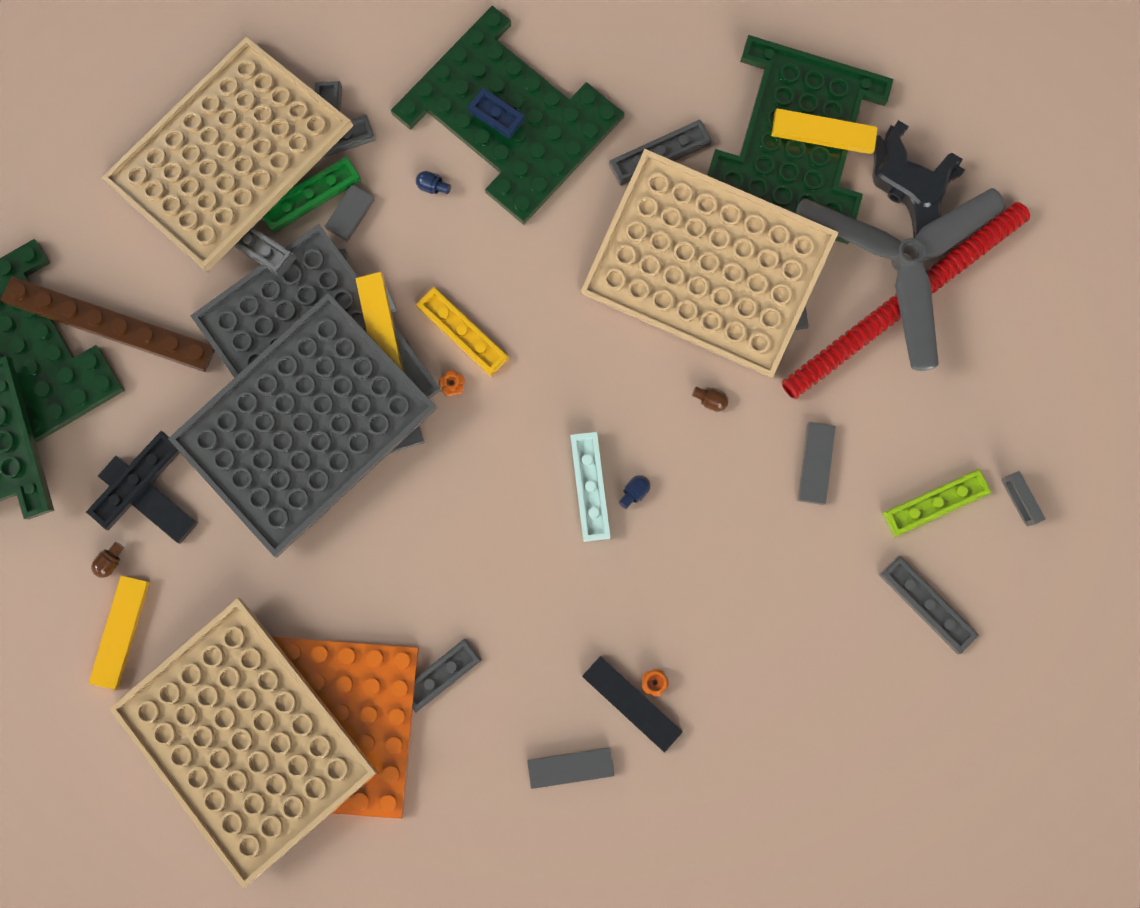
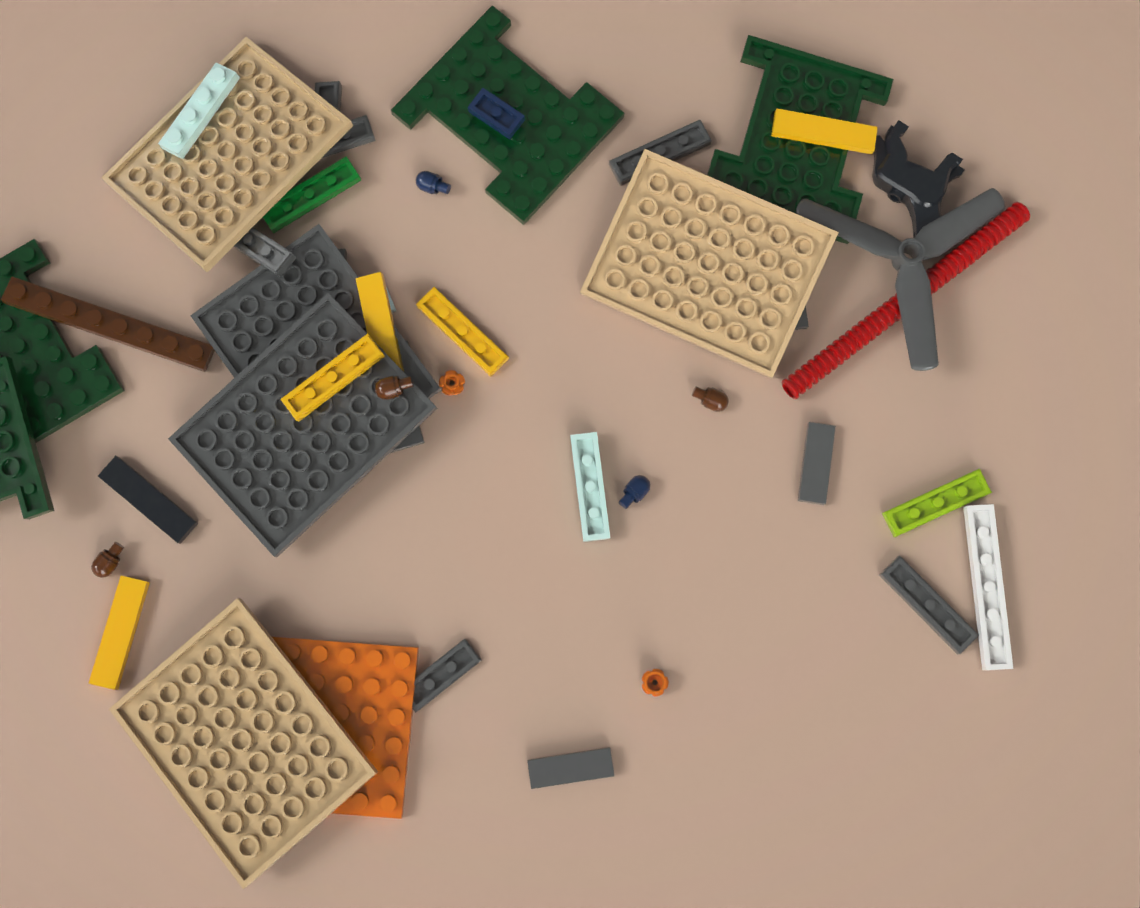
(133, 481): black tile -> none
(199, 110): none -> light aqua plate
(332, 377): none -> yellow tile
(349, 213): dark grey tile -> none
(392, 386): none -> reddish brown cylinder
(632, 704): black tile -> none
(988, 587): none -> white plate
(1023, 499): dark grey tile -> none

